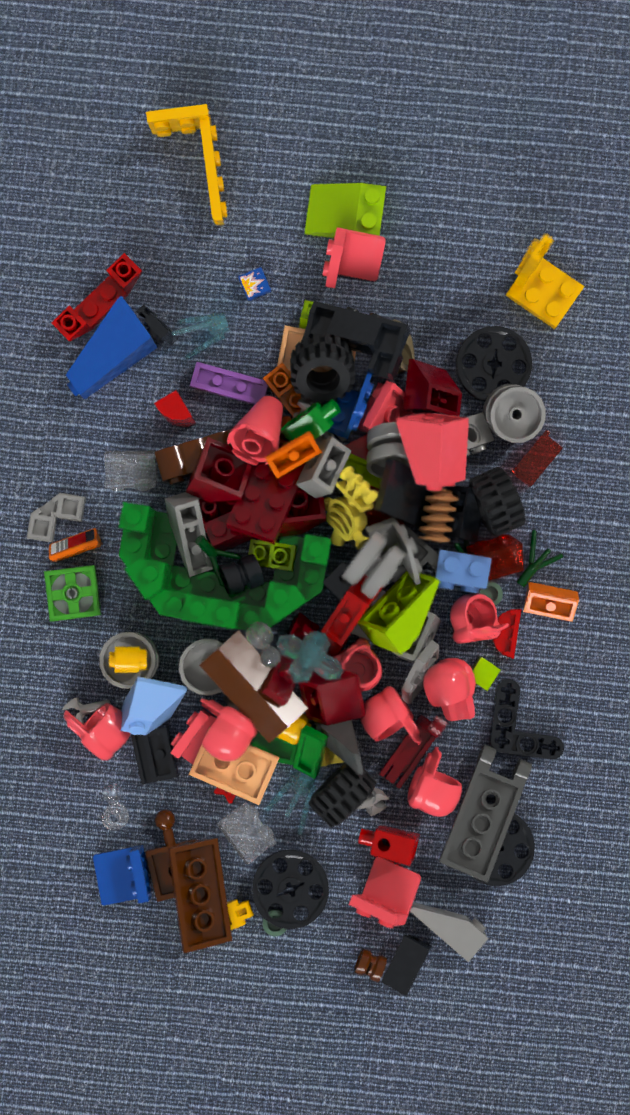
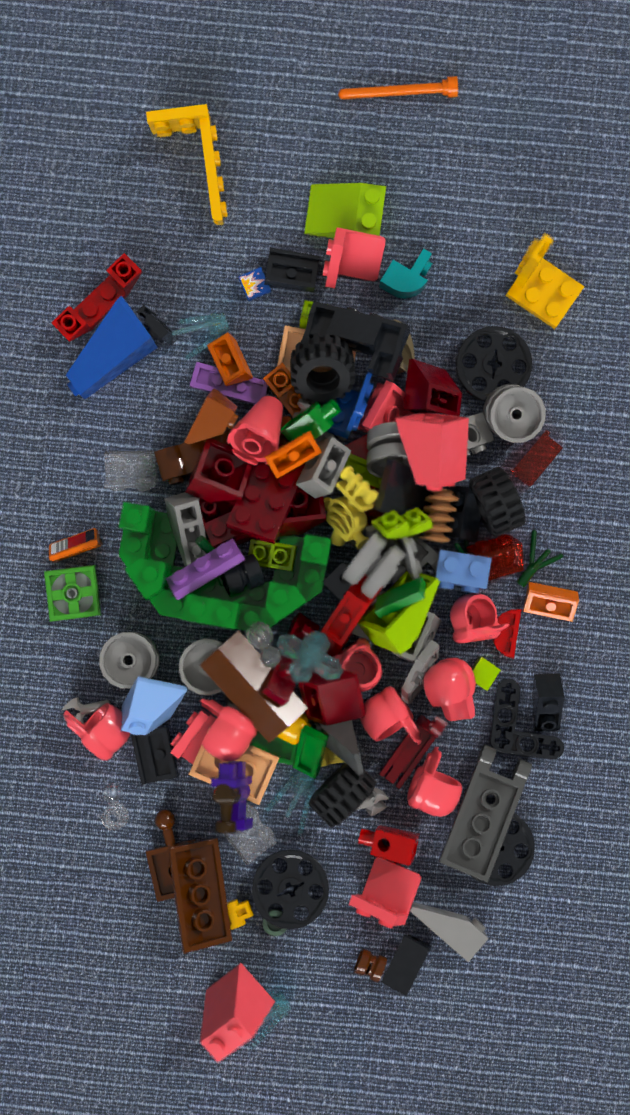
(44, 519): light grey tile -> none
(123, 875): blue bracket -> none
(128, 659): yellow brick -> none
(175, 410): red brick -> none
(205, 569): none -> medium lavender plate
(213, 418): none -> dark orange slope
(229, 360): none -> orange slope
(231, 794): none -> dark purple hips
(233, 1012): none -> coral slope
(277, 1012): none -> clear light blue plant
(292, 270): none -> black plate
(400, 597): none -> green tile
(405, 282): none -> teal brick
(406, 525): none -> lime slope
(446, 87): none -> orange piece
(493, 591): sand green tile -> none
(547, 702): none -> black slope

